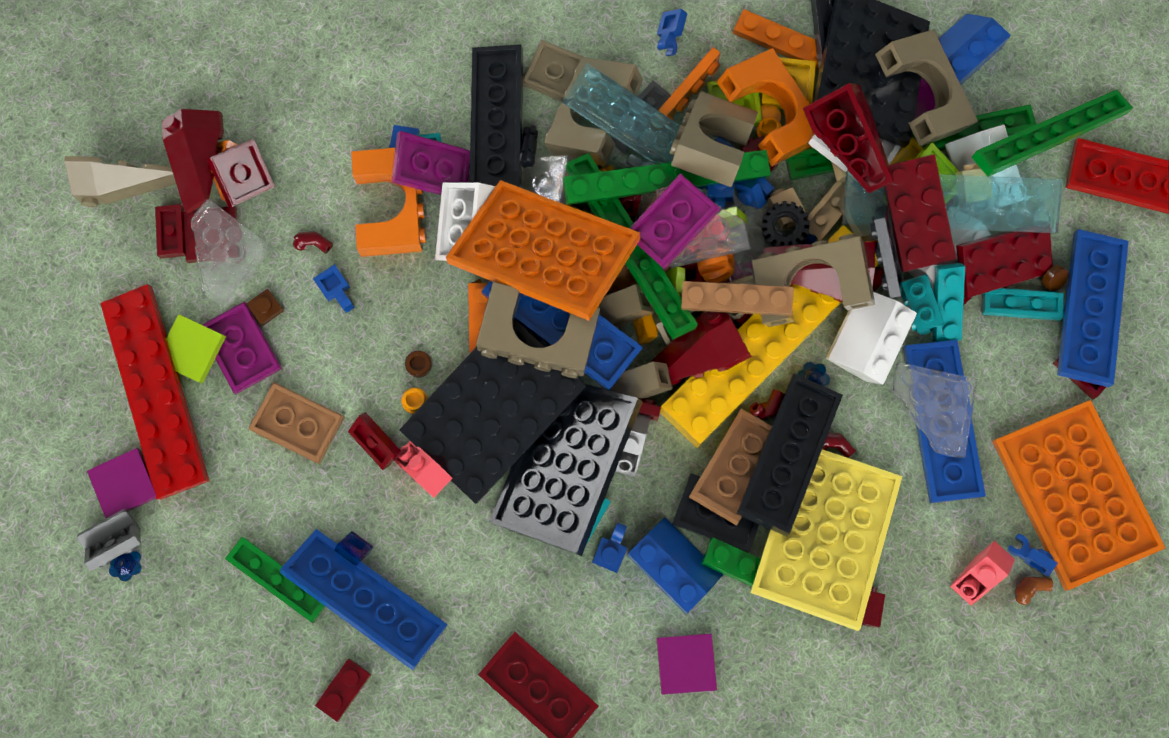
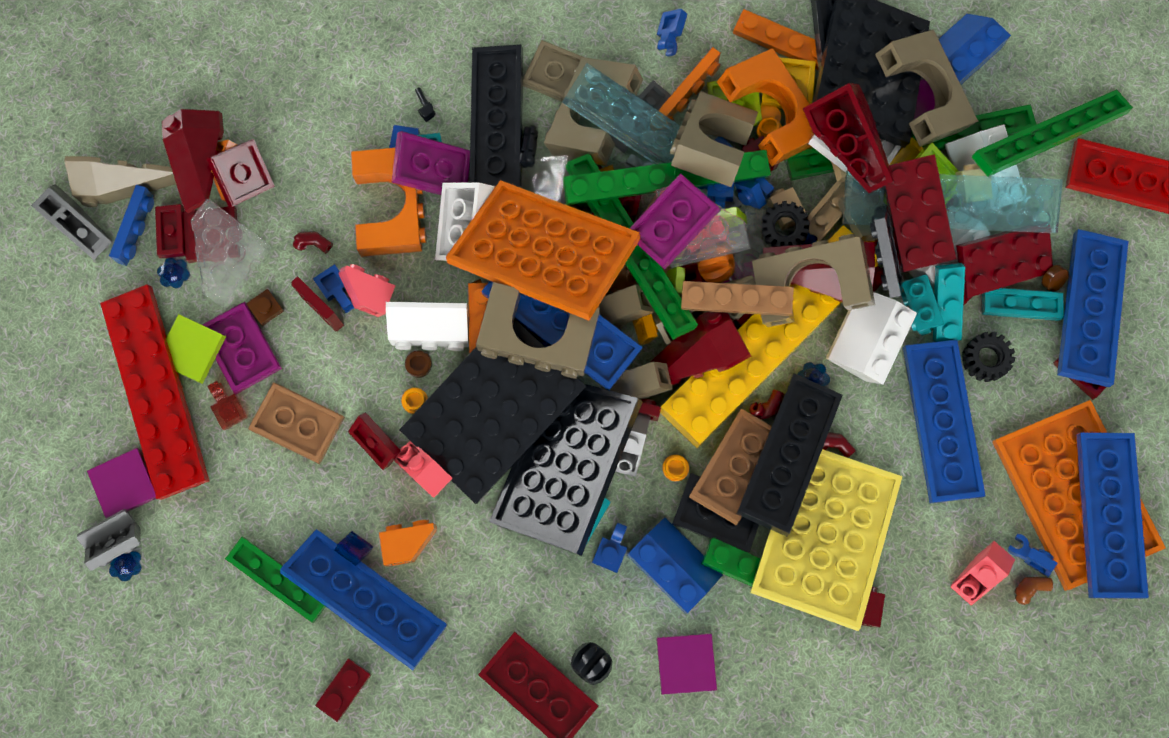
(71, 220): none -> dark grey slope
(132, 225): none -> blue plate
(176, 275): none -> clear blue plant
(227, 409): none -> clear red plate
(317, 304): none -> dark red tile
(366, 291): none -> coral slope
(405, 544): none -> orange slope
(426, 110): none -> black hand
(428, 325): none -> white slope
(591, 663): none -> black piece
(675, 468): none -> light orange plate
(938, 405): clear plate -> none
(995, 343): none -> black tyre
(1112, 516): none -> blue plate

